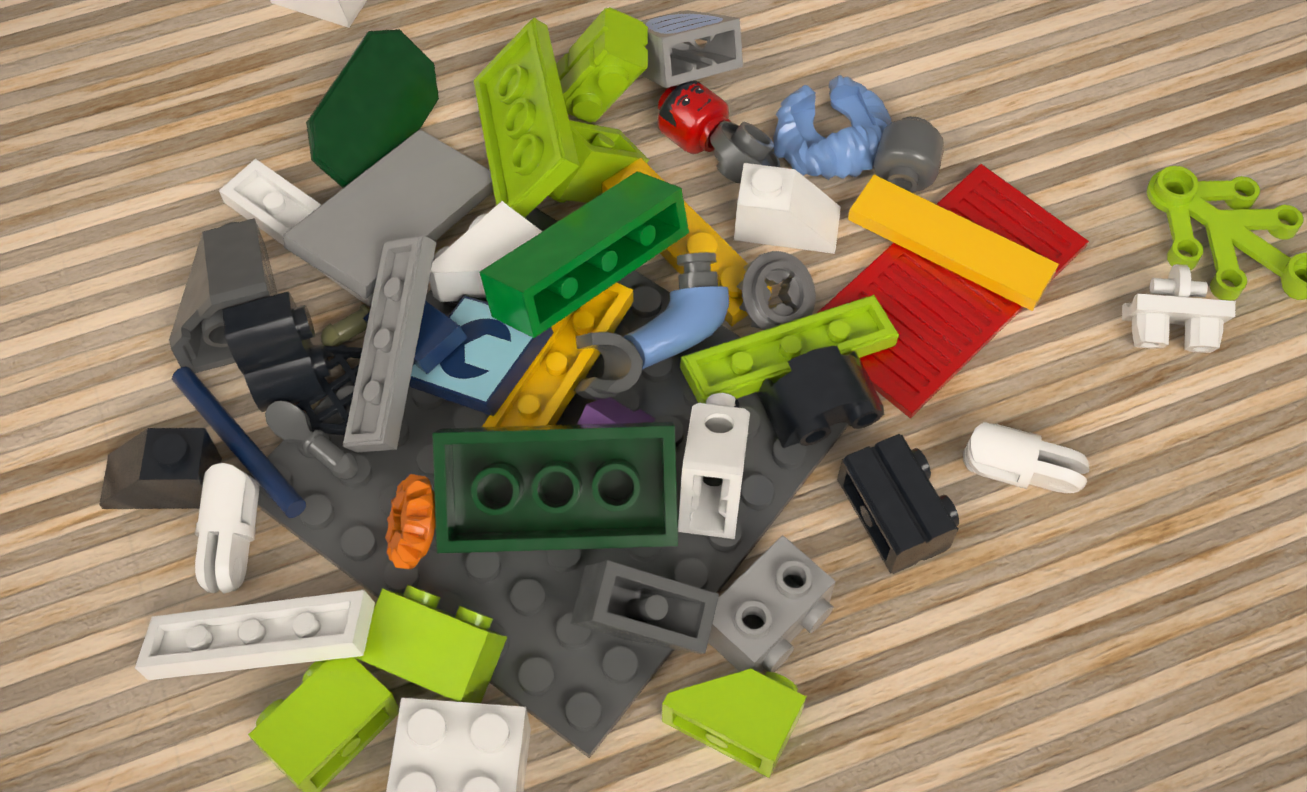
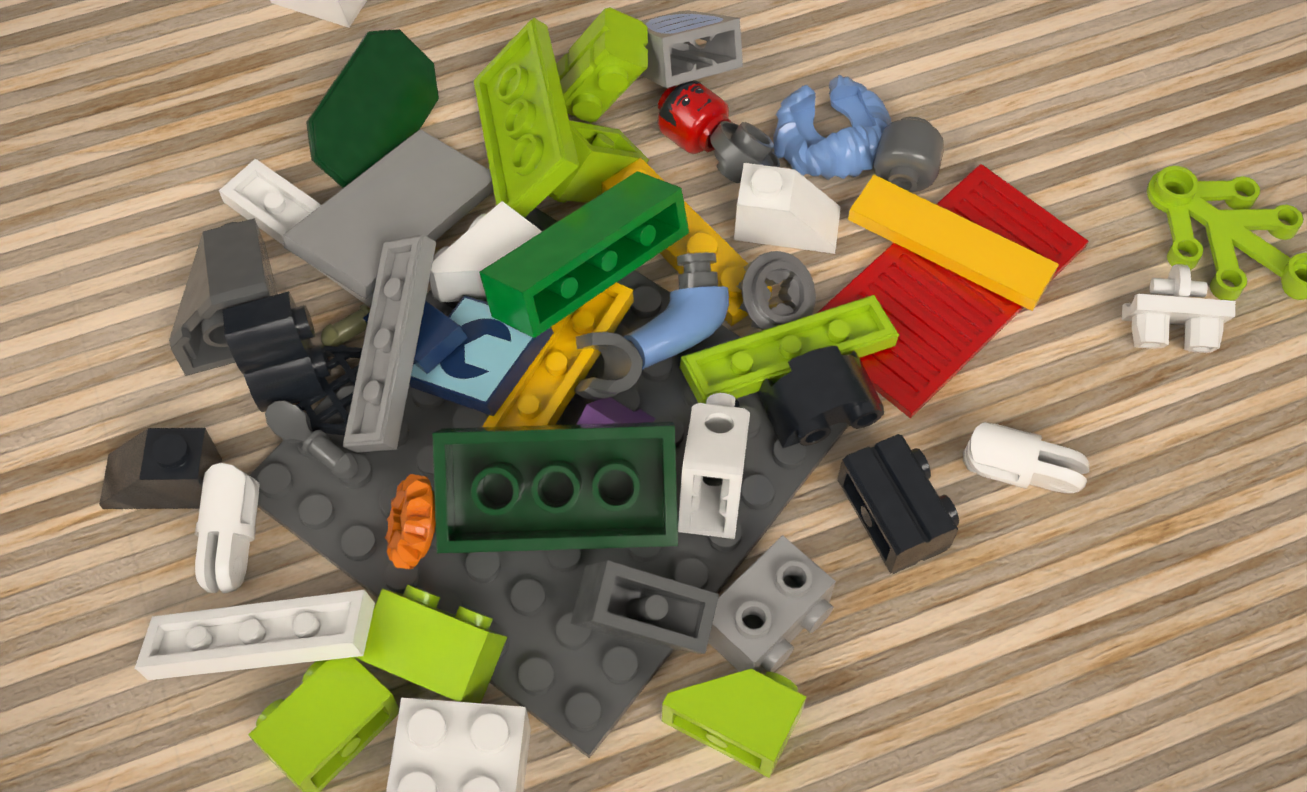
(239, 442): dark blue bar -> none

